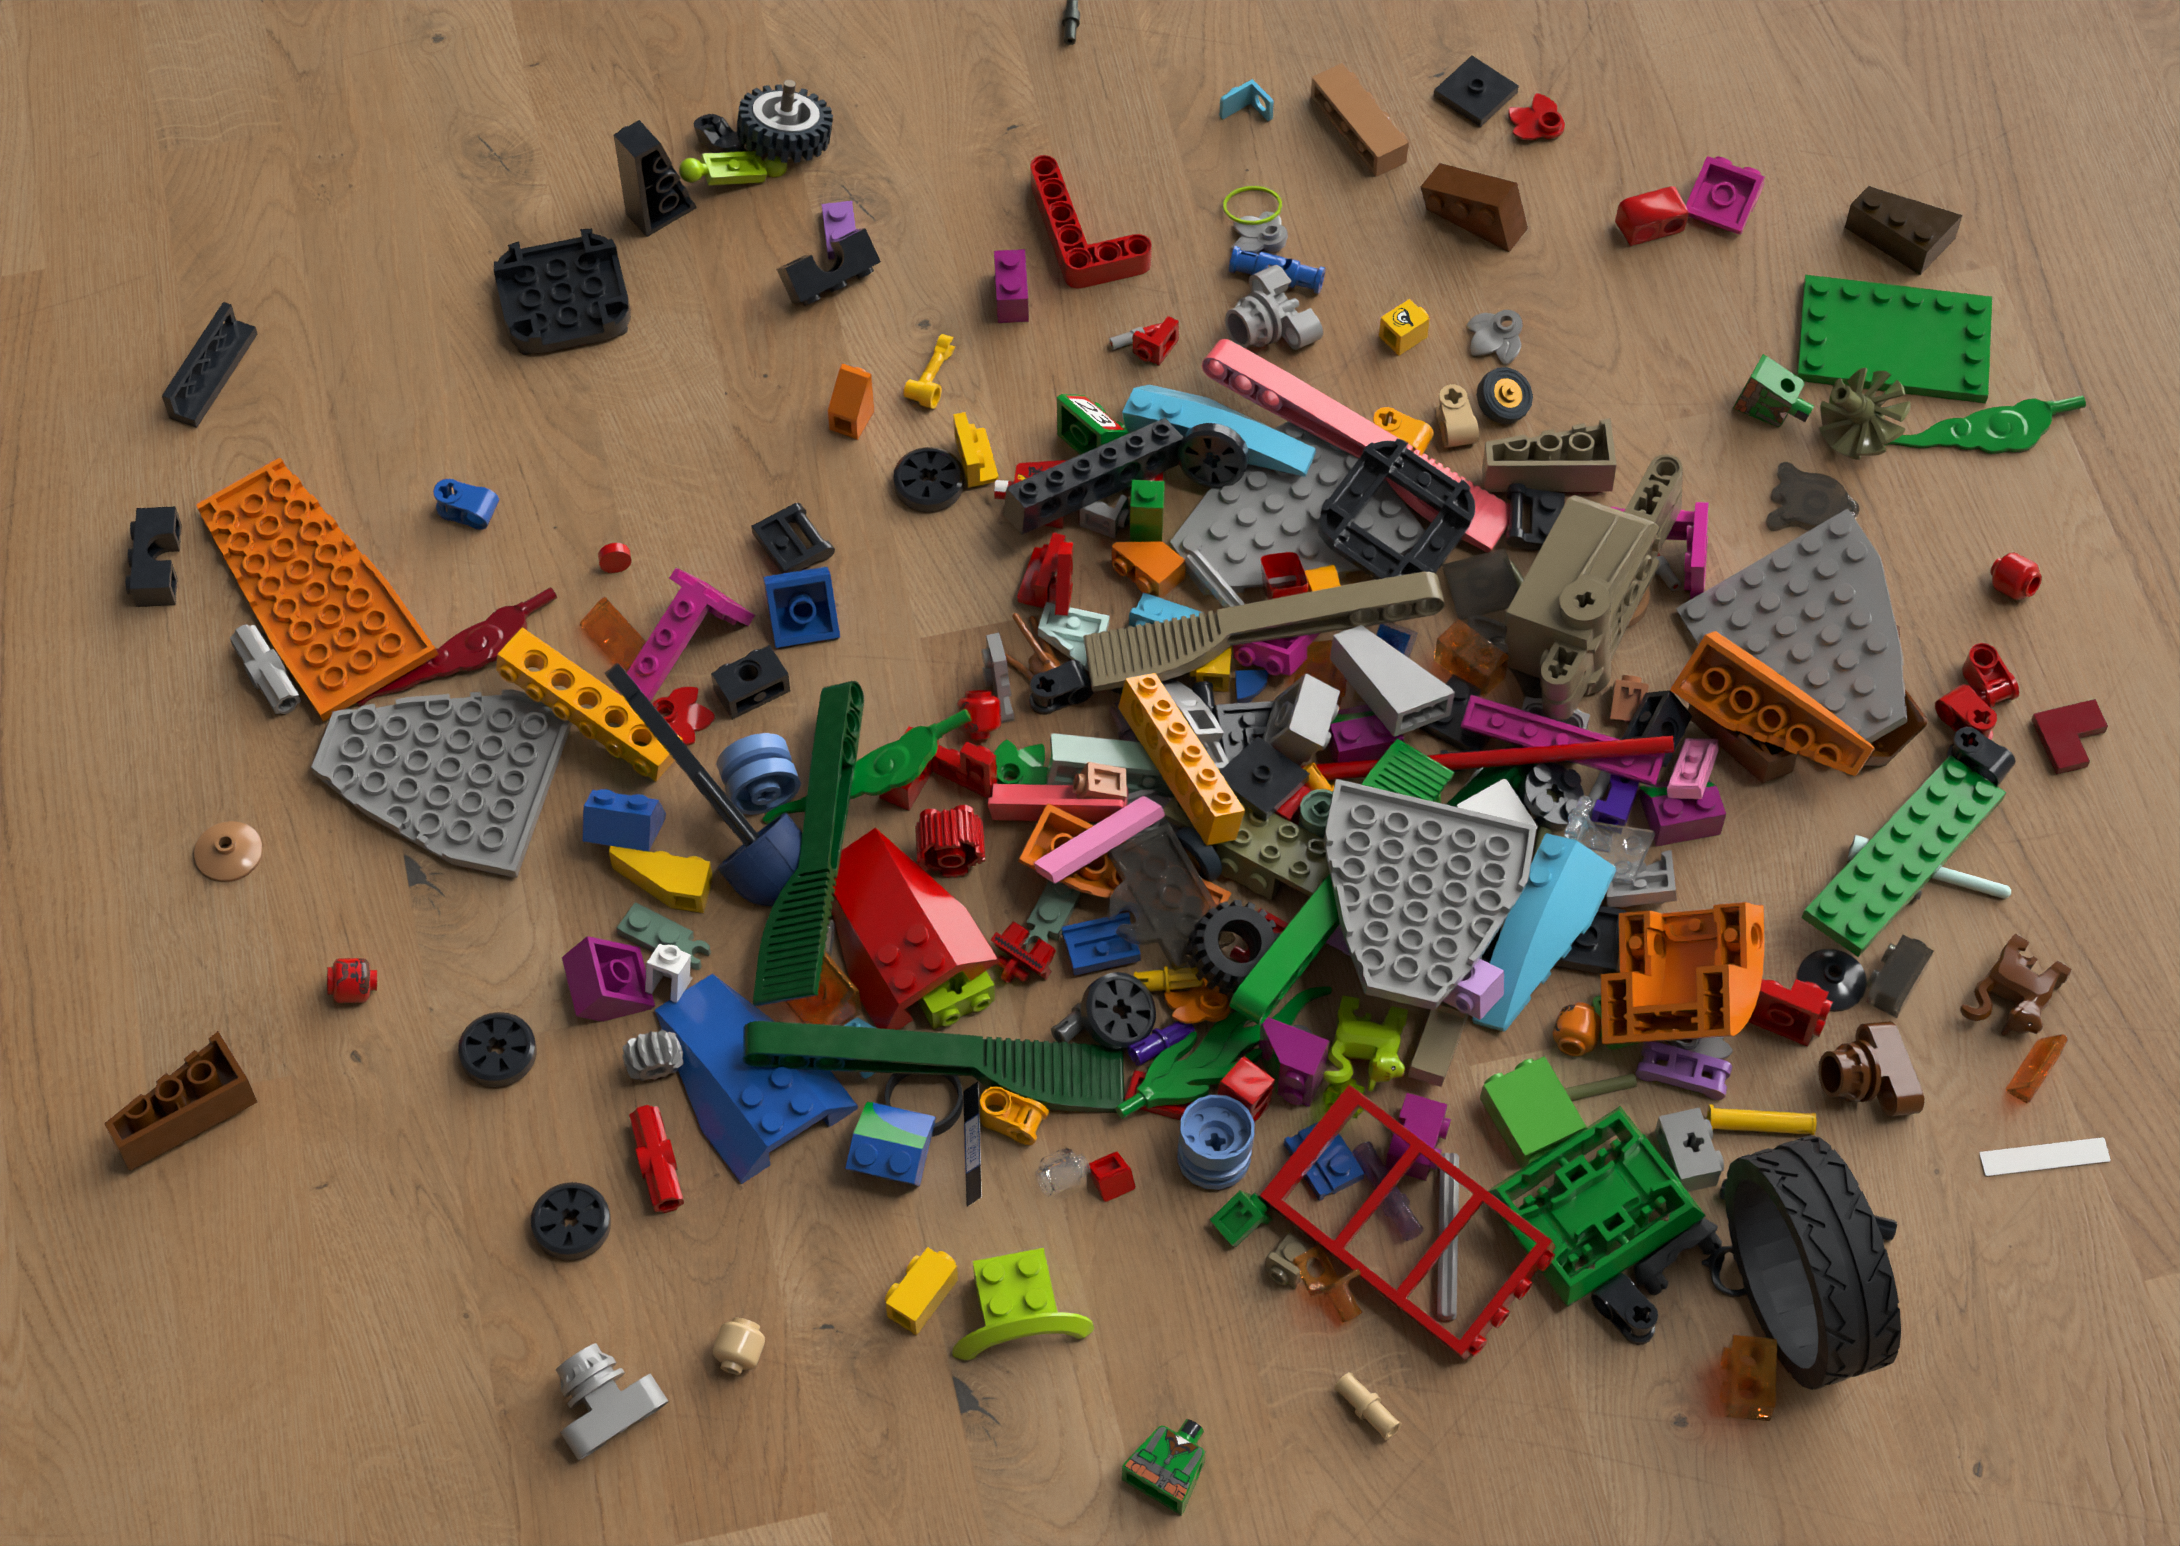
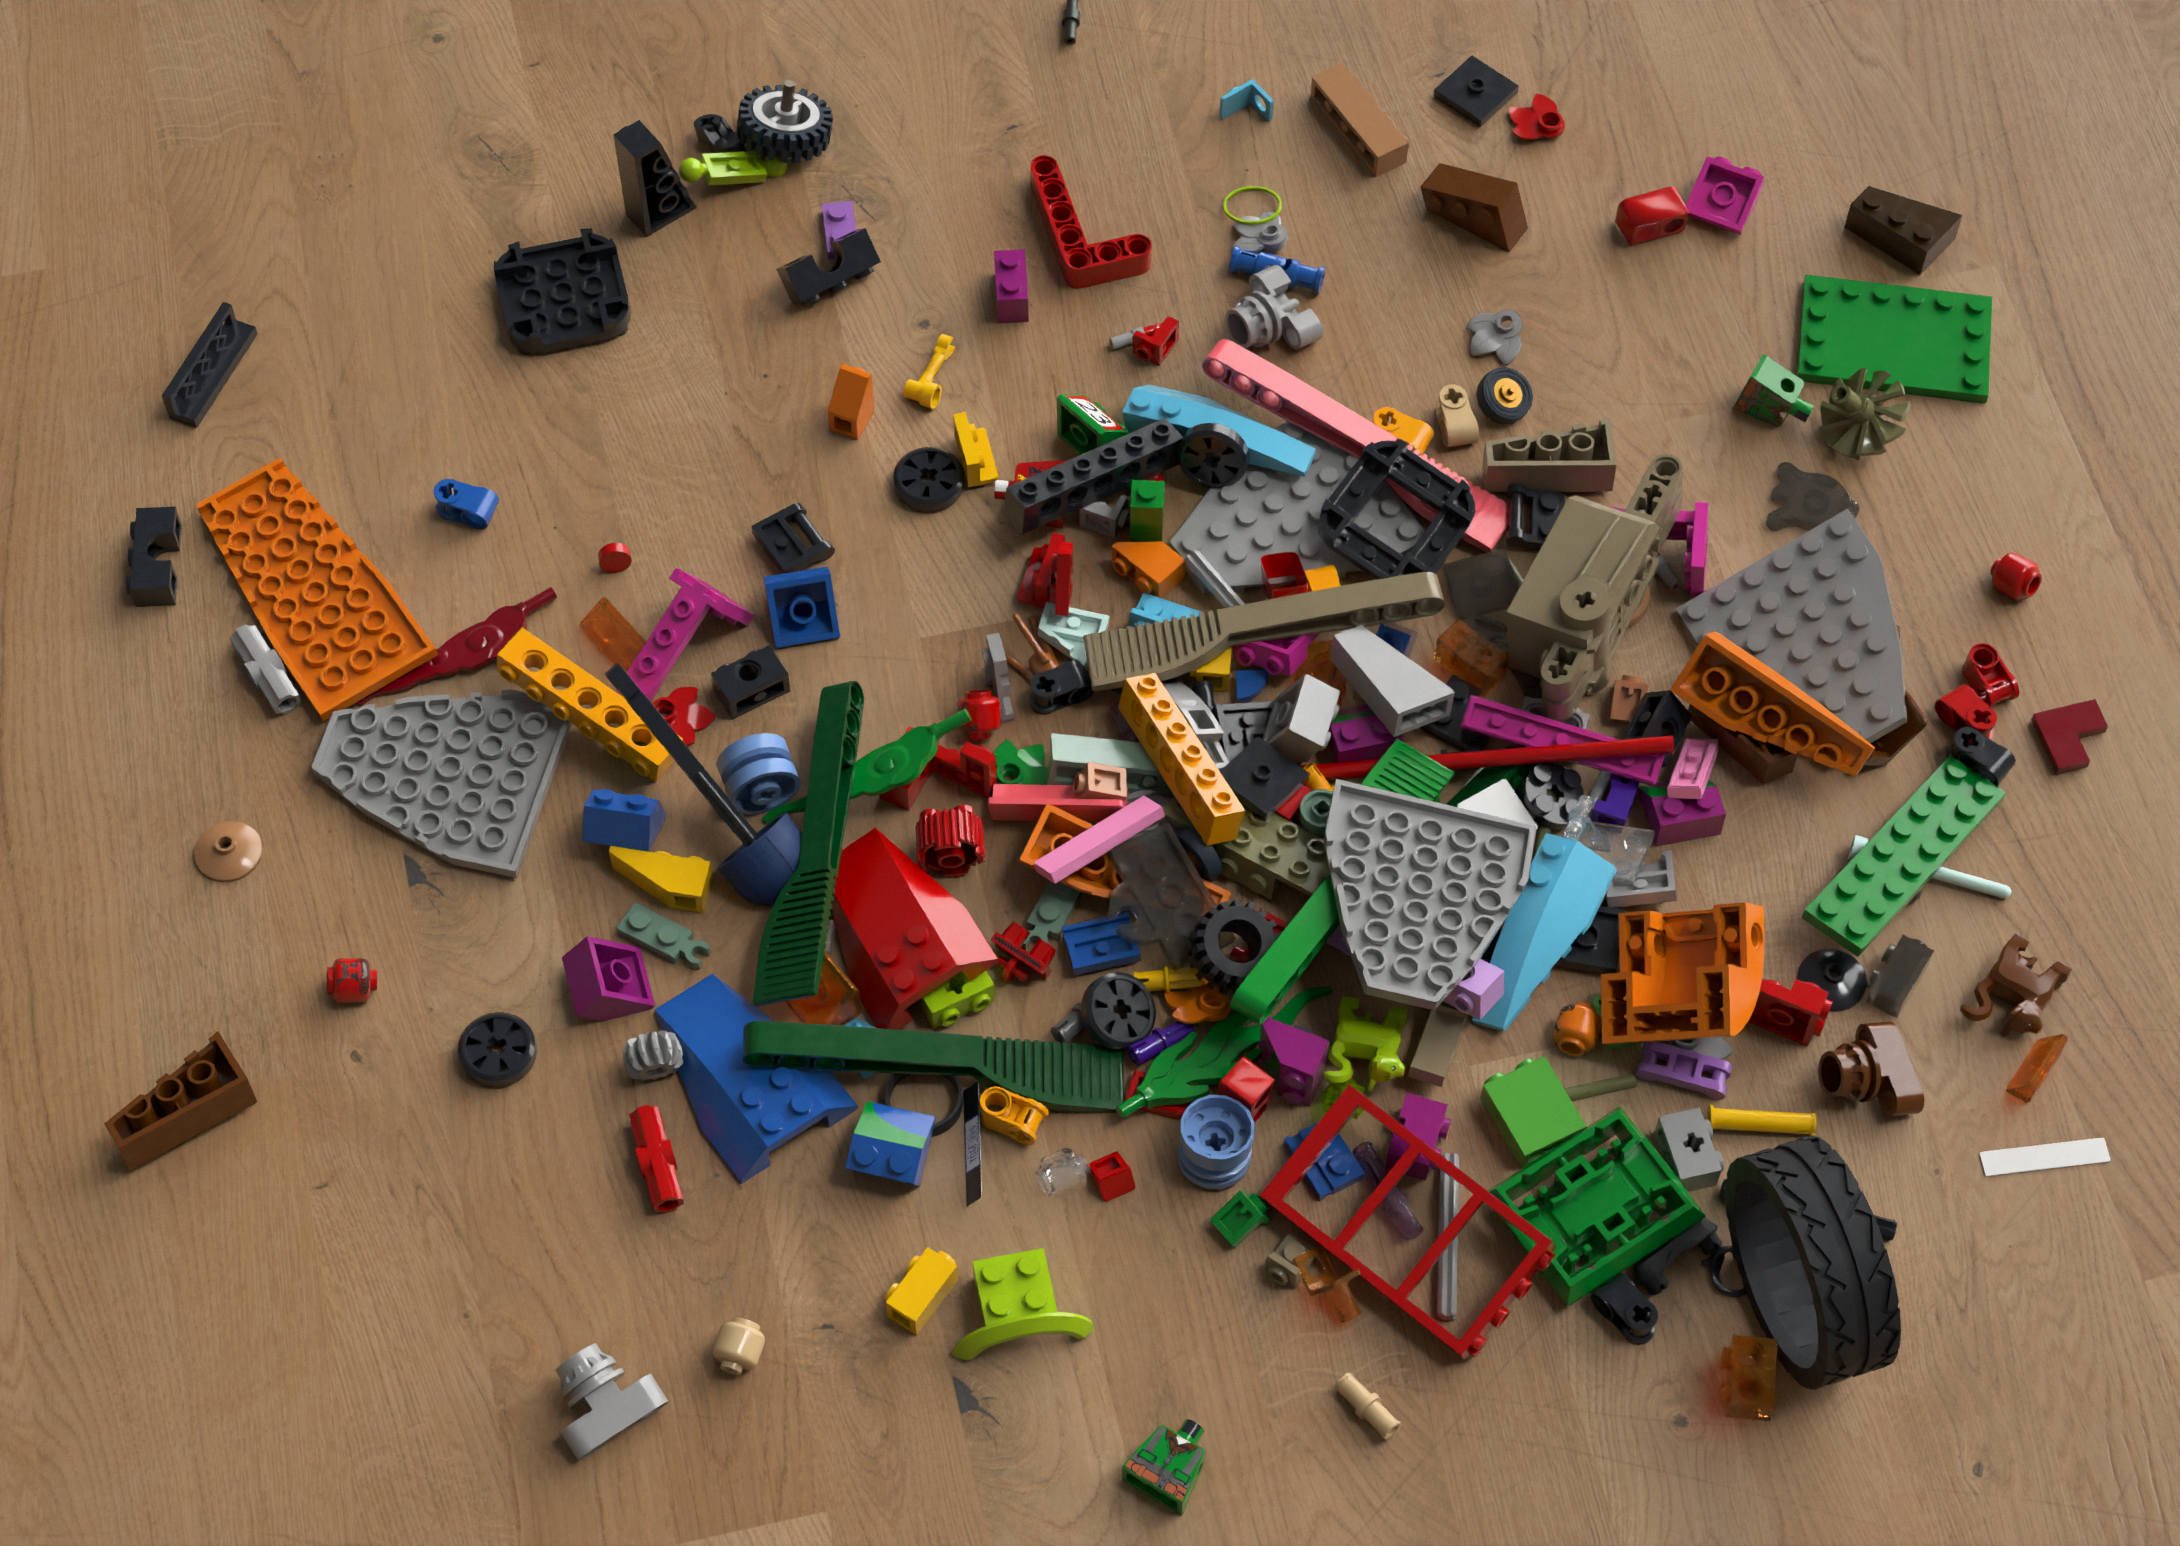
(570, 1200): black wheel -> none
(671, 963): white window -> none
(1404, 327): yellow brick -> none
(1994, 428): green piece -> none

